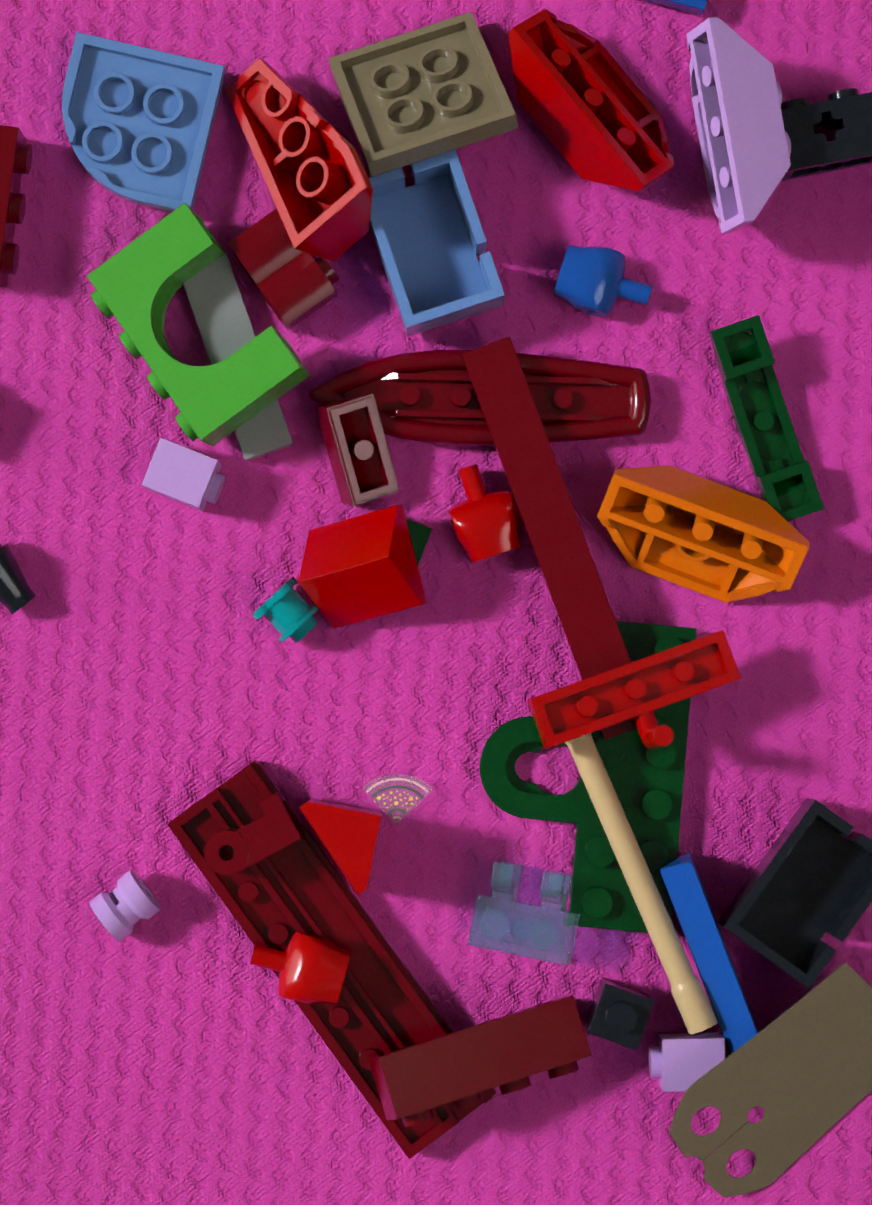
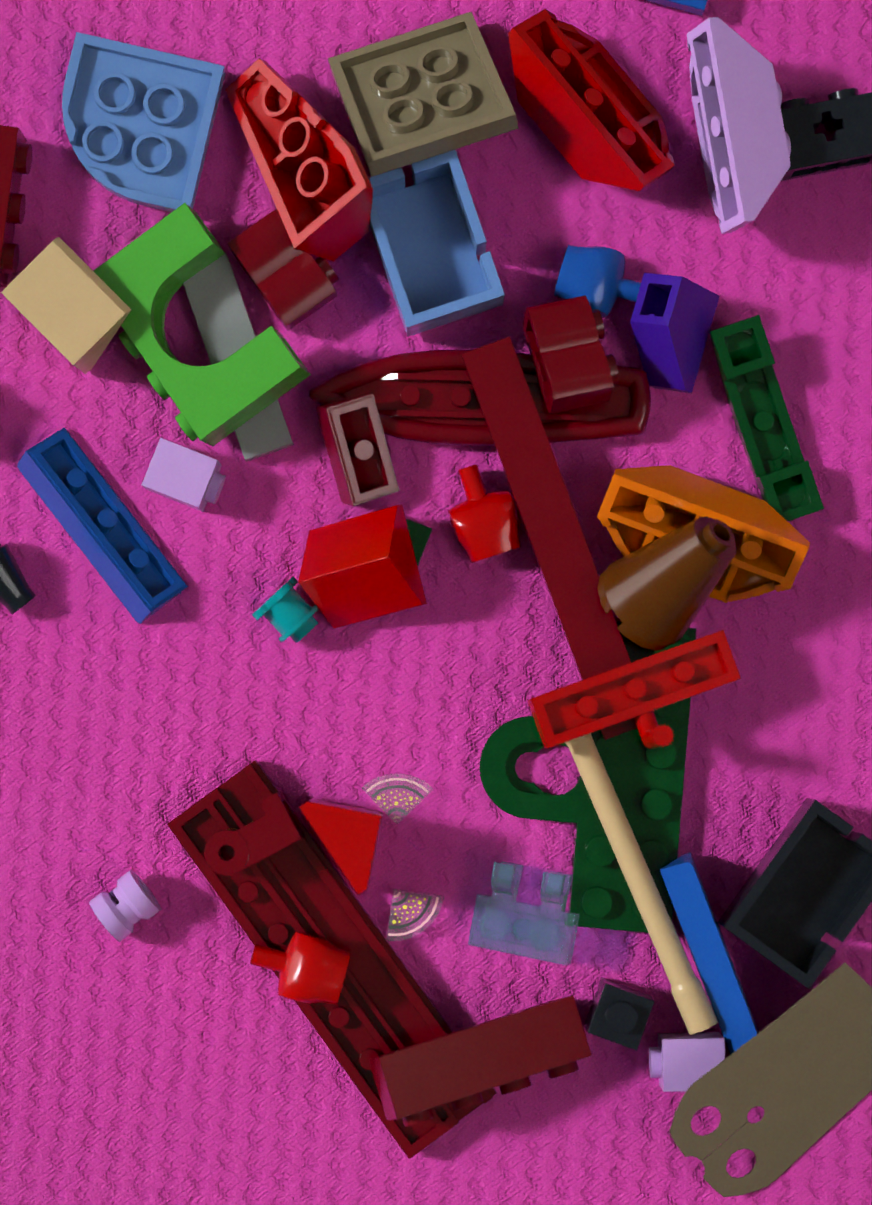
(68, 304): none -> tan slope
(101, 525): none -> blue slope
(412, 913): none -> clear tile
(569, 355): none -> dark red brick
(667, 582): none -> reddish brown cone
(672, 329): none -> dark purple slope

